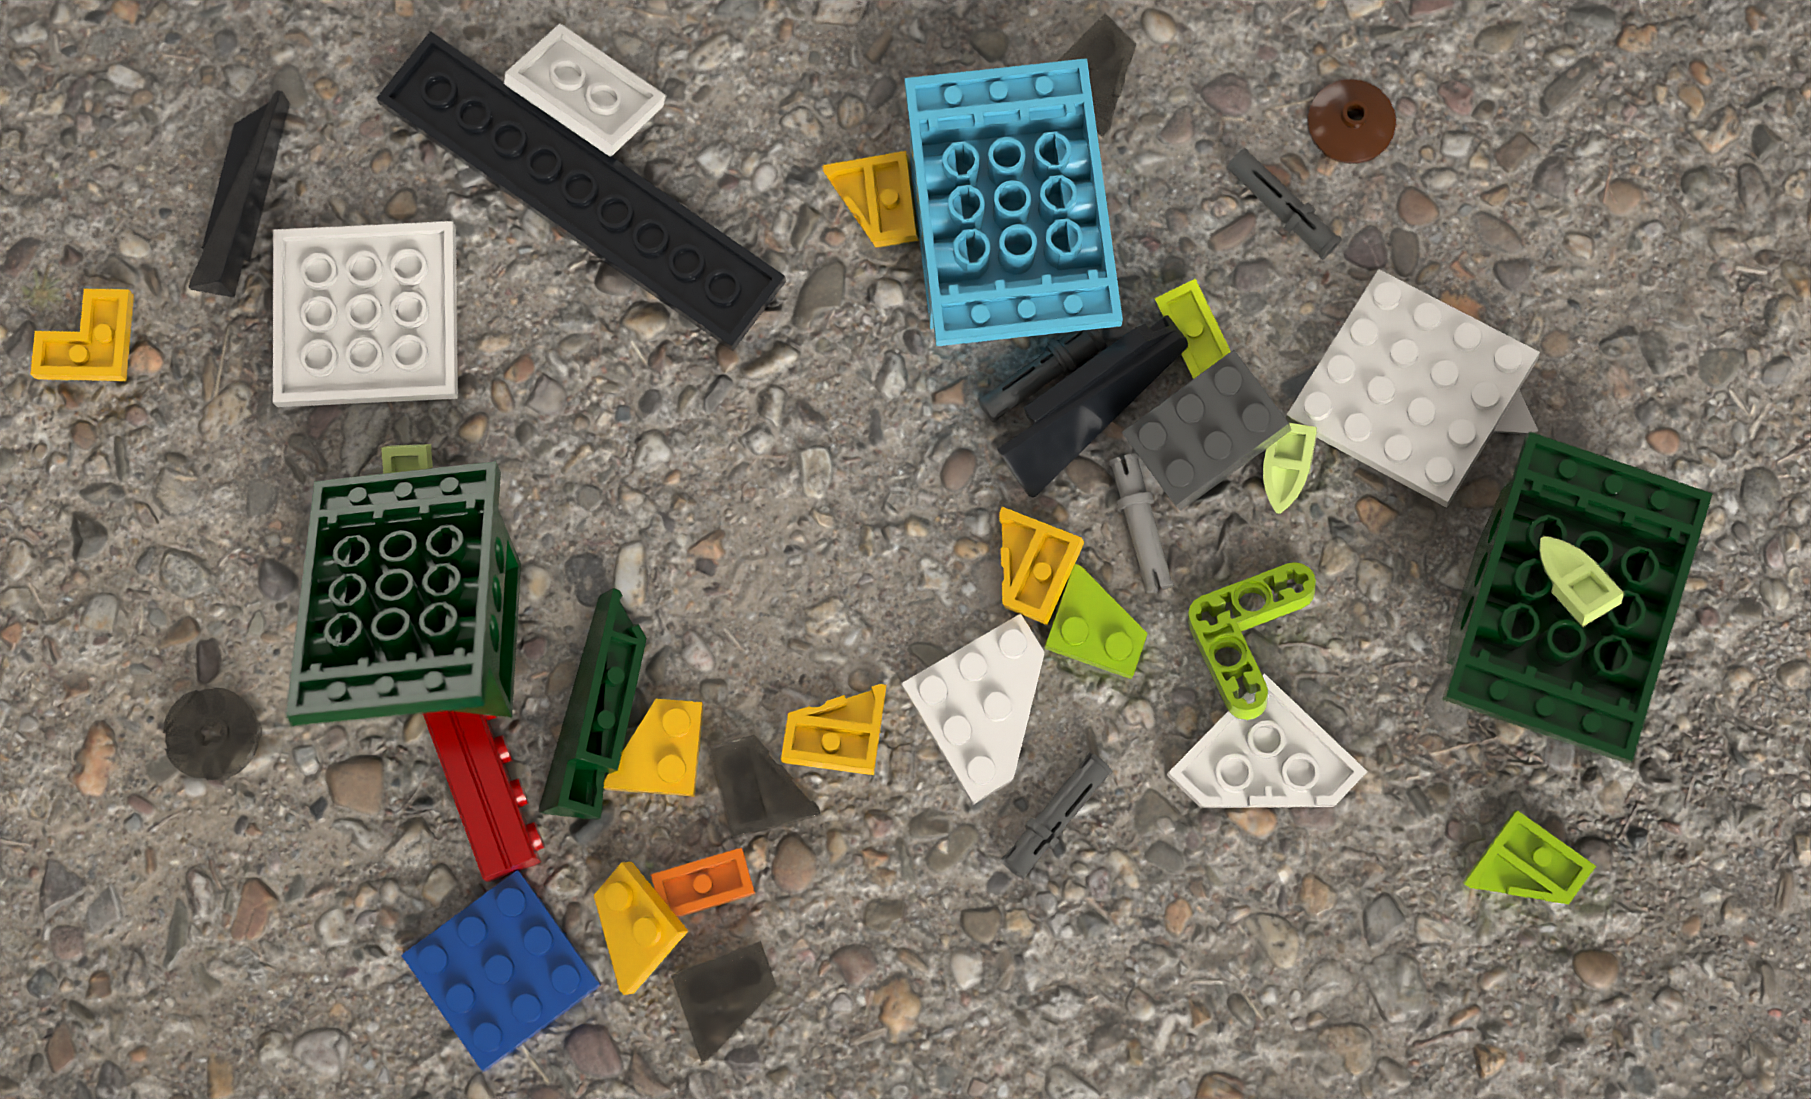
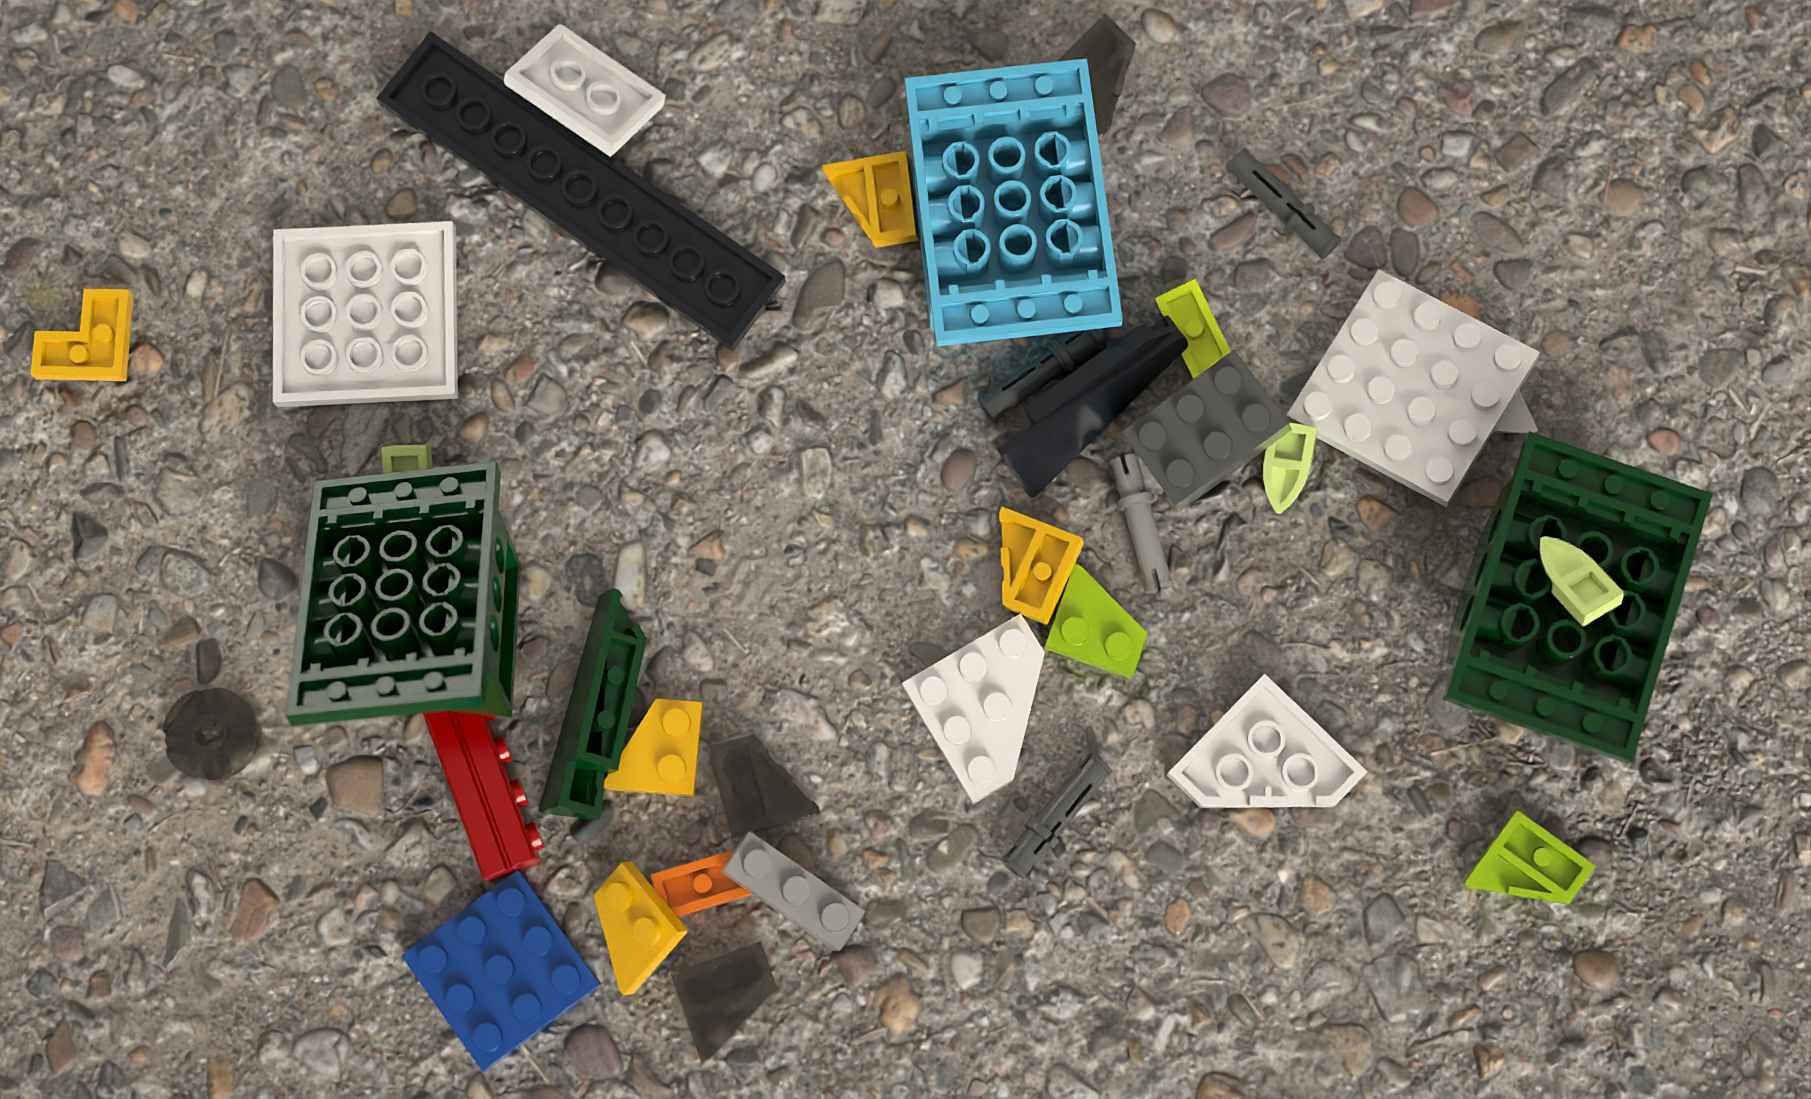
(240, 198): black wedge -> none
(792, 891): none -> light grey plate
(837, 734): yellow wing -> none
(1228, 630): lime beam -> none
(1349, 139): reddish brown dish -> none

